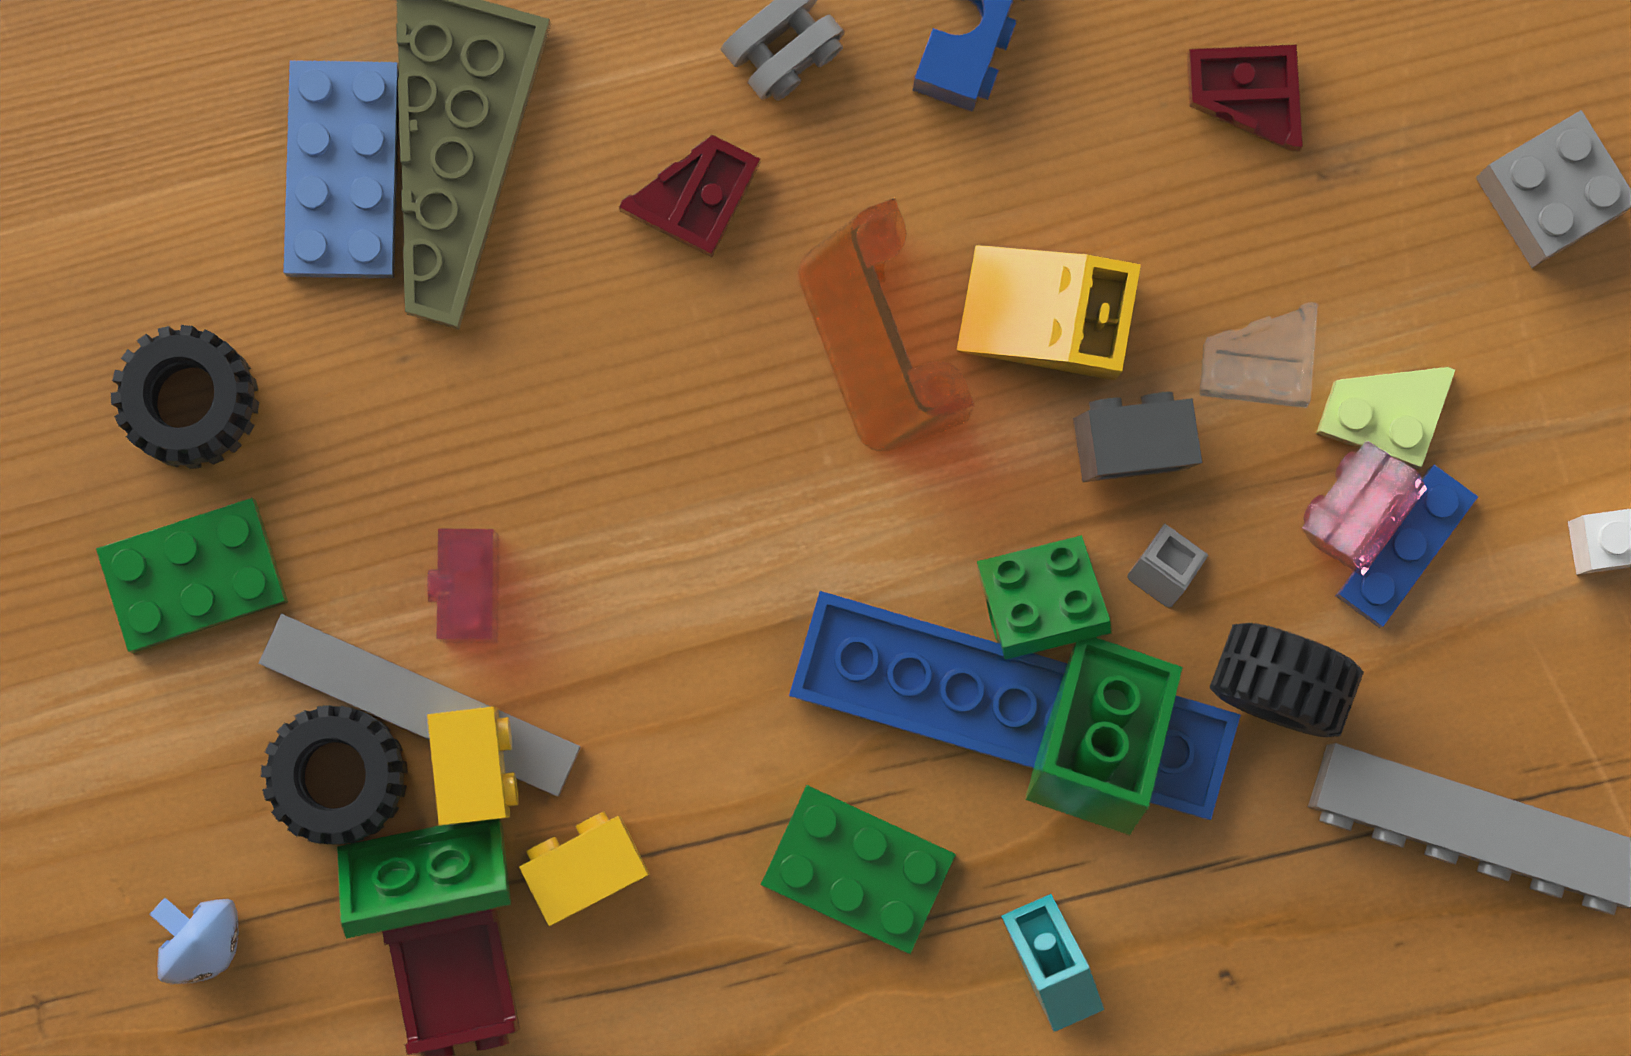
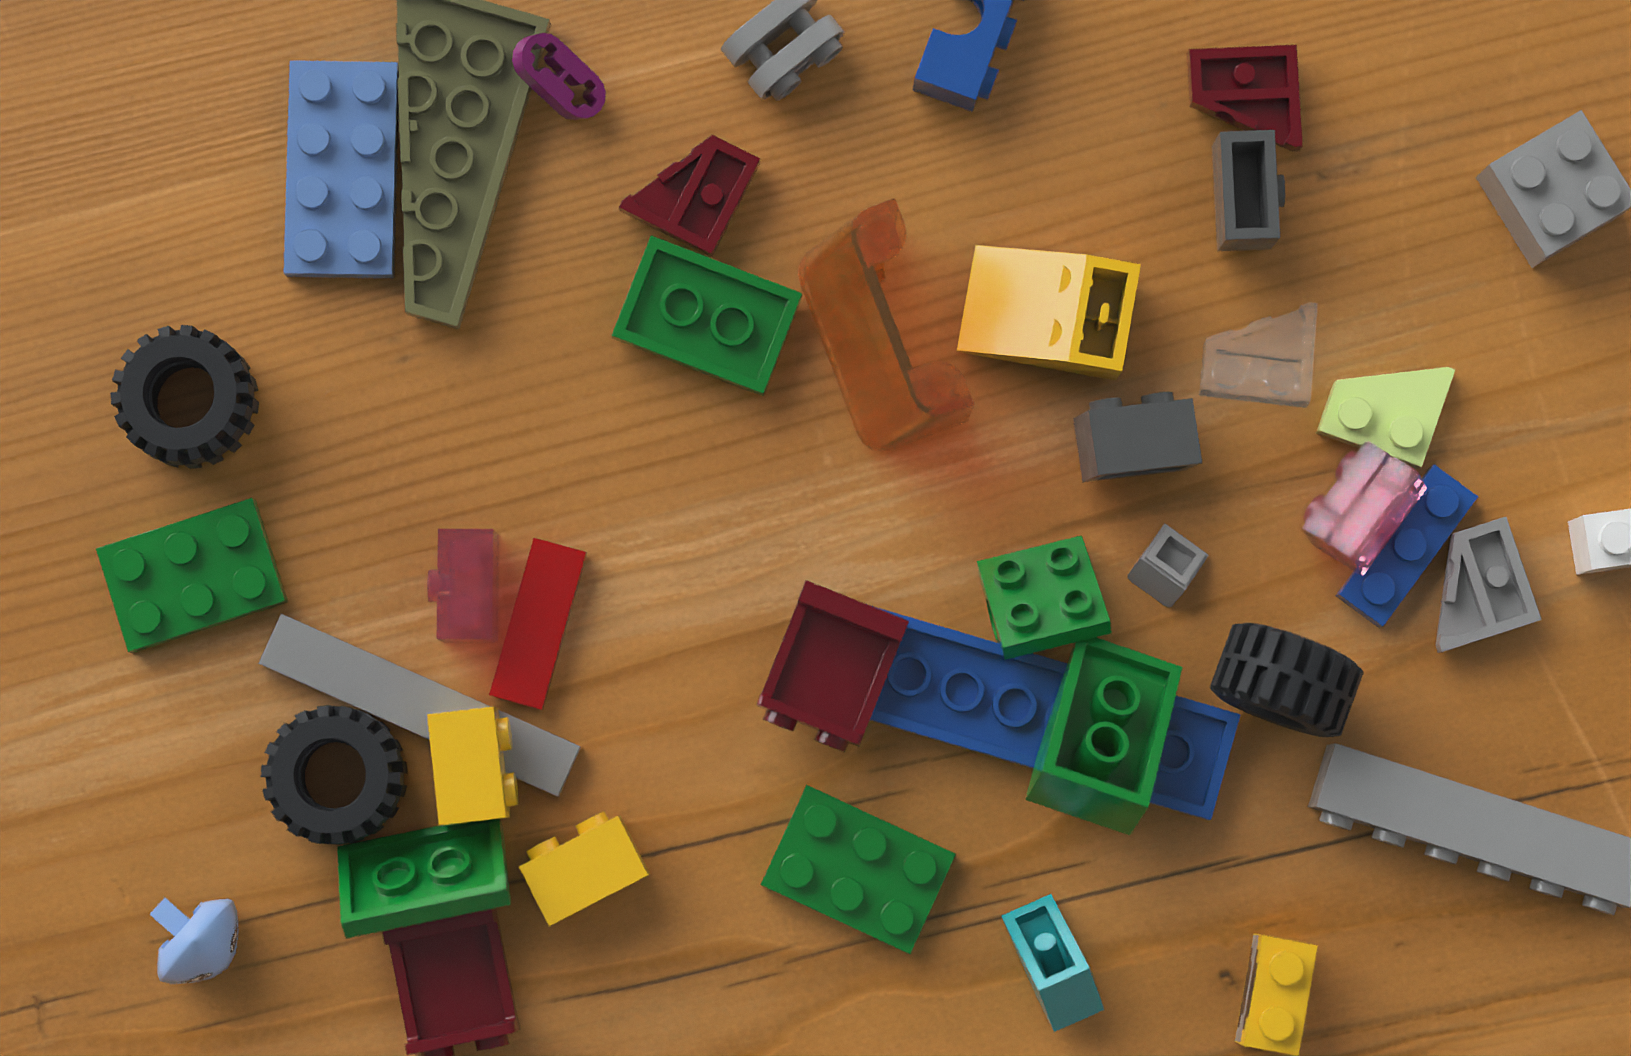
(538, 623): none -> red tile
(551, 85): none -> magenta beam
(707, 315): none -> green plate
(831, 666): none -> dark red panel
(1247, 190): none -> dark grey brick
(1276, 994): none -> yellow brick
(1483, 587): none -> light grey wing

